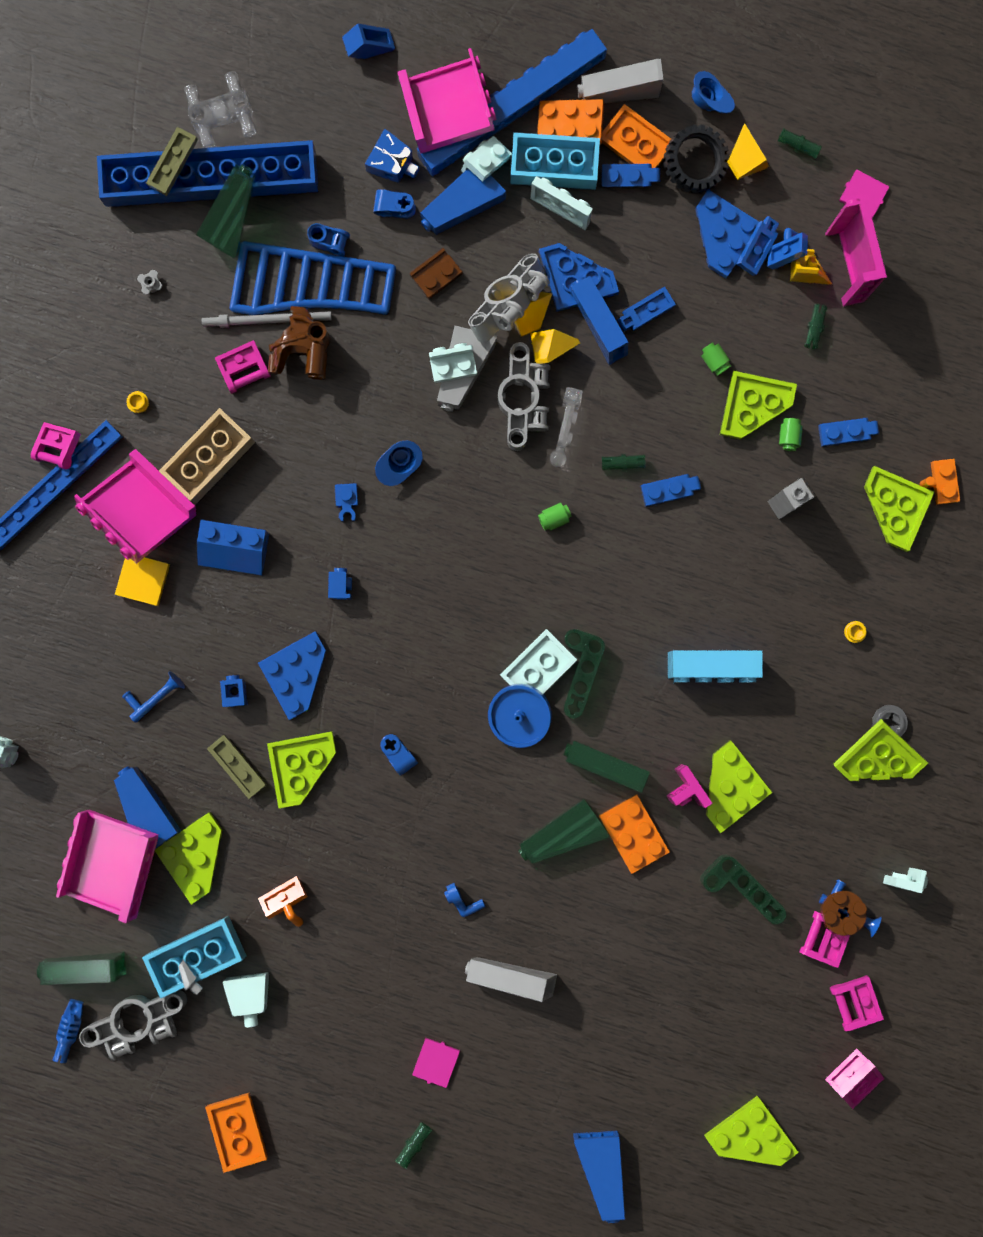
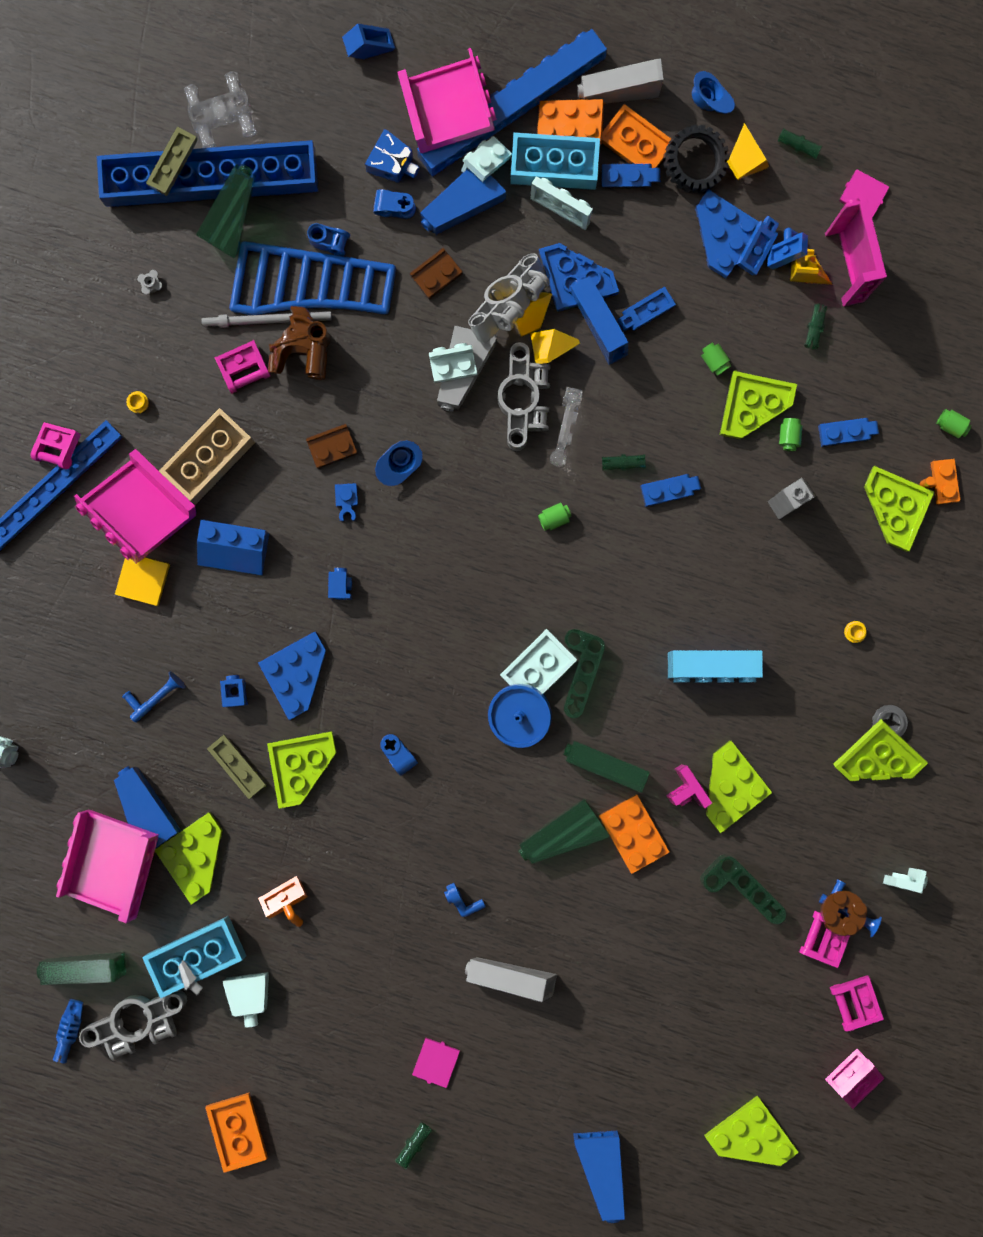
(331, 446): none -> reddish brown plate
(954, 423): none -> bright green brick

